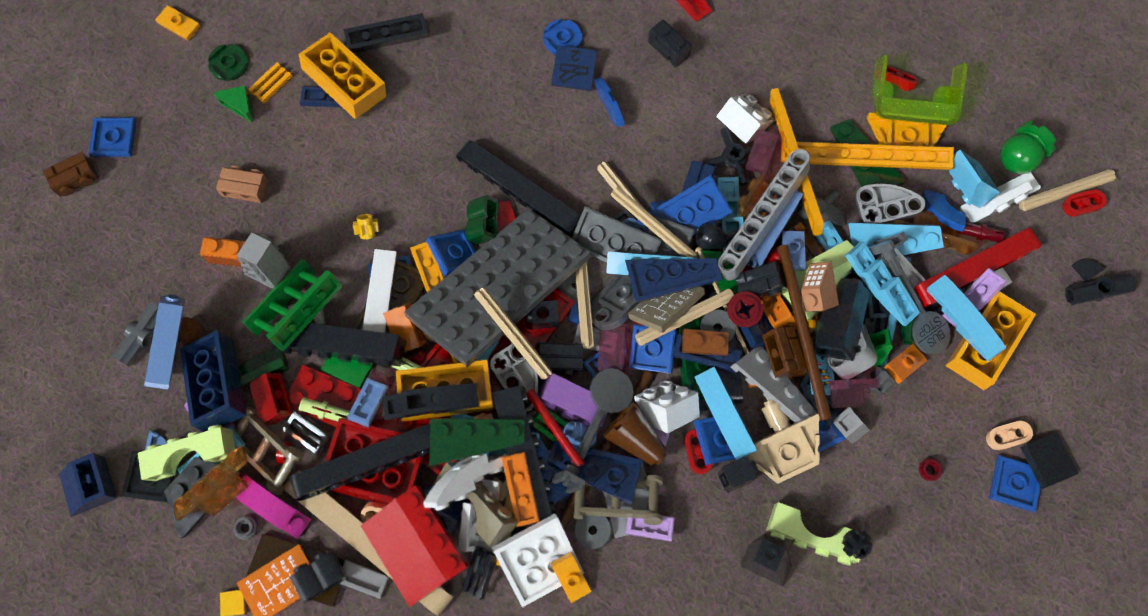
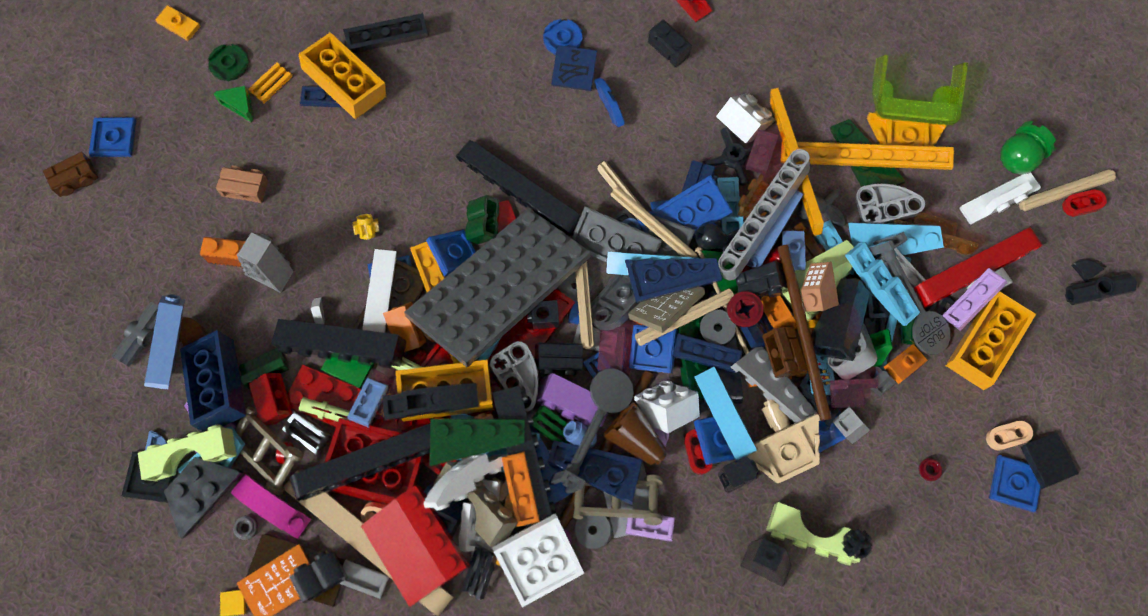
(87, 483): dark blue slope -> none
(216, 488): clear orange bracket -> none
(302, 312): green fence -> none
(513, 333): tan axle -> none
(555, 428): red bar -> none
(570, 577): light orange plate -> none
(705, 342): dark orange plate -> none
(904, 80): red plate -> none
(943, 210): blue tile -> none
(966, 317): medium azure slope -> none
(972, 180): medium azure slope -> none
(983, 232): dark red pin -> none

